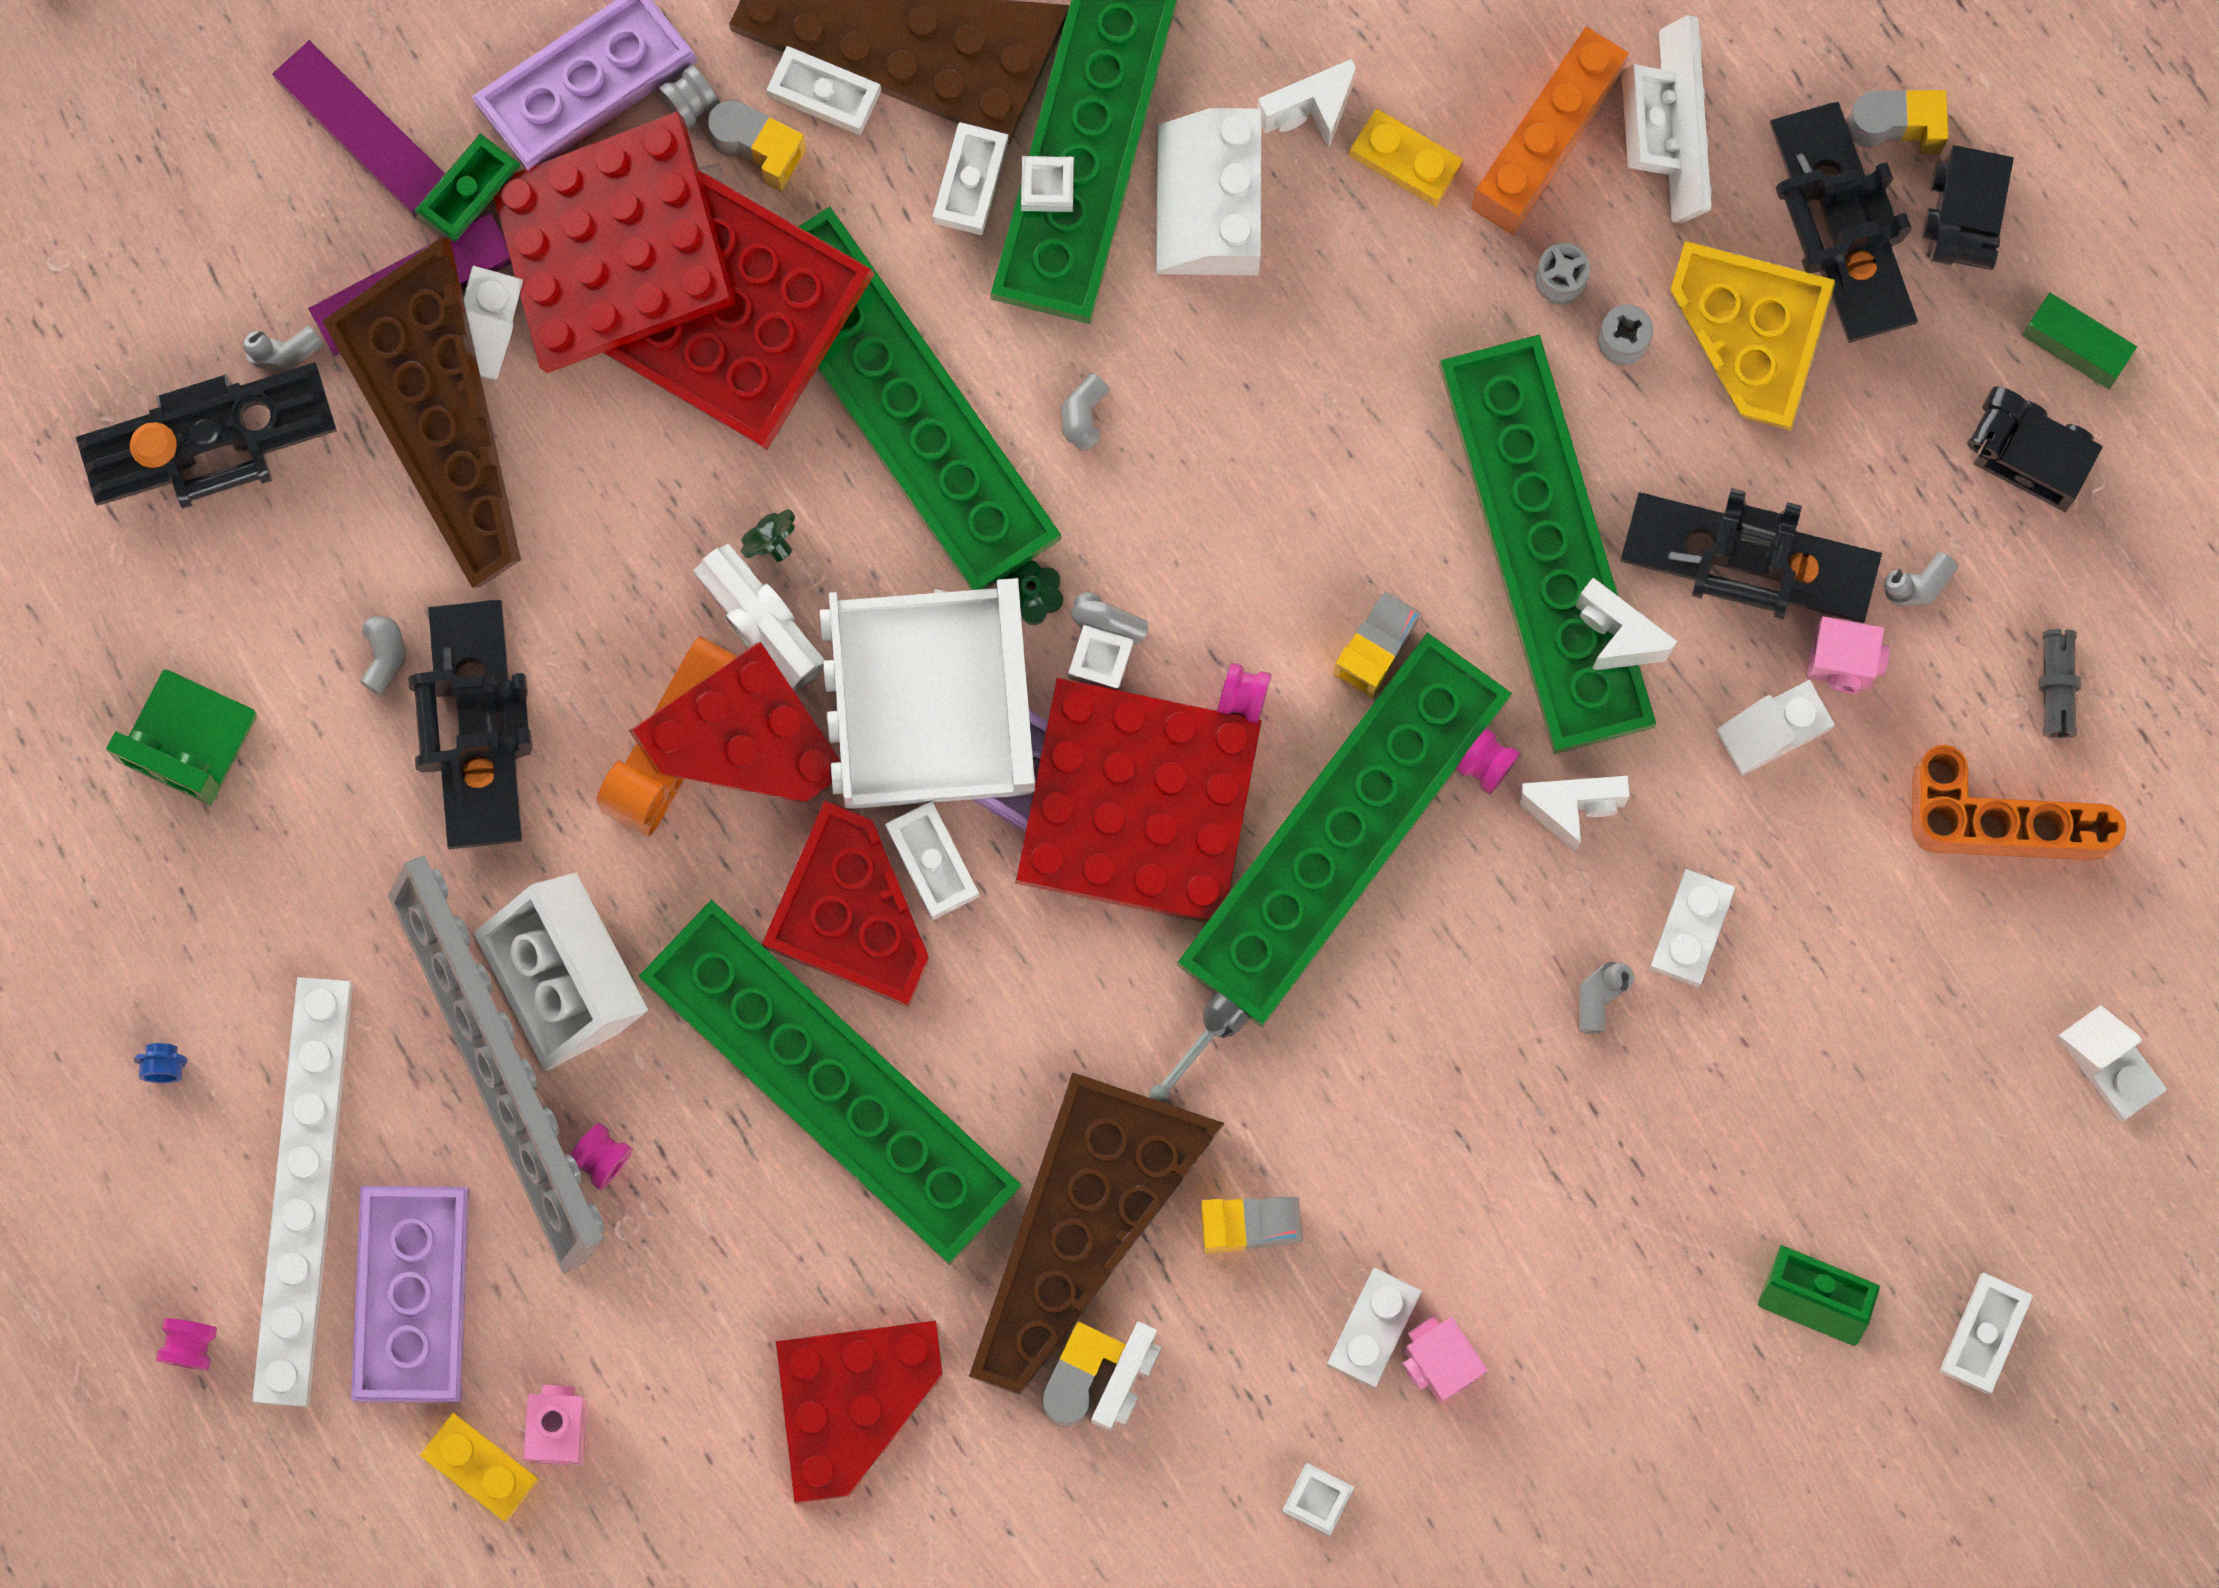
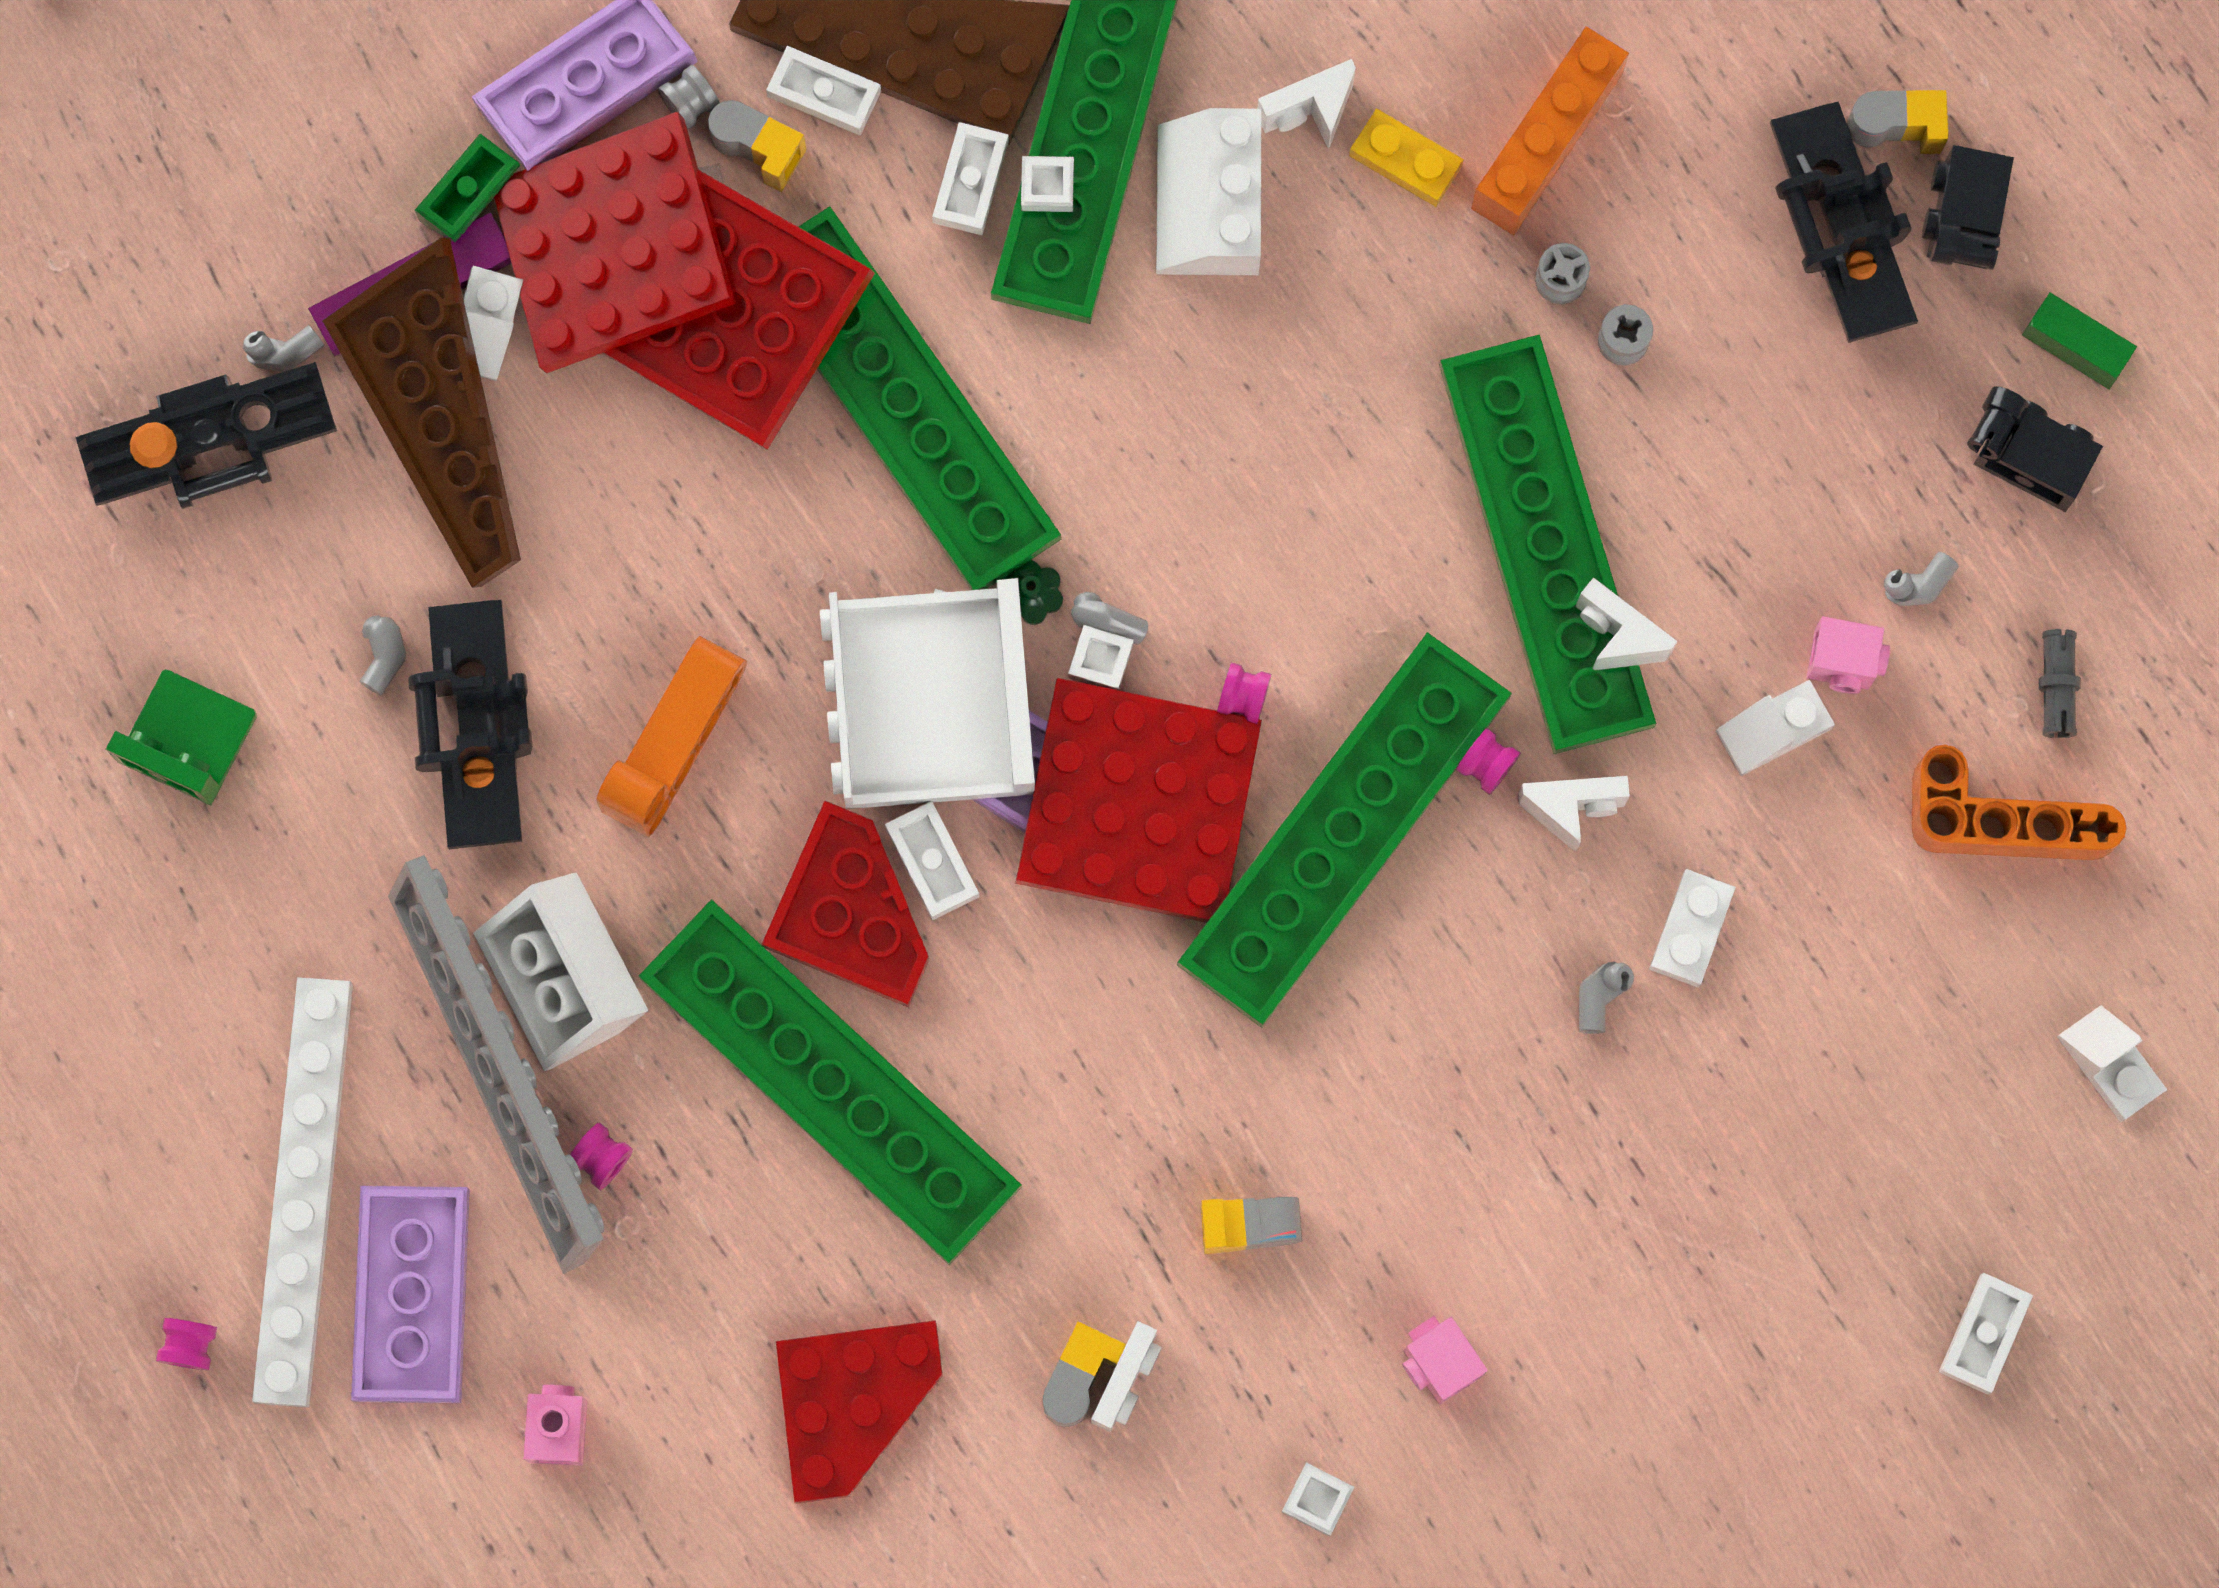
(160, 1063): blue plate -> none
(359, 126): magenta tile -> none
(479, 1467): yellow plate -> none
(740, 733): red plate -> none
(759, 615): white piece -> none
(770, 536): dark green plant -> none
(1077, 412): light grey arm -> none
(1095, 1194): reddish brown wing -> none
(1221, 1020): hinge -> none
(1374, 1328): white plate -> none
(1376, 644): leg -> none
(1668, 119): white bracket -> none
(1754, 326): yellow plate -> none
(1756, 541): black piece -> none
(1819, 1296): green slope -> none

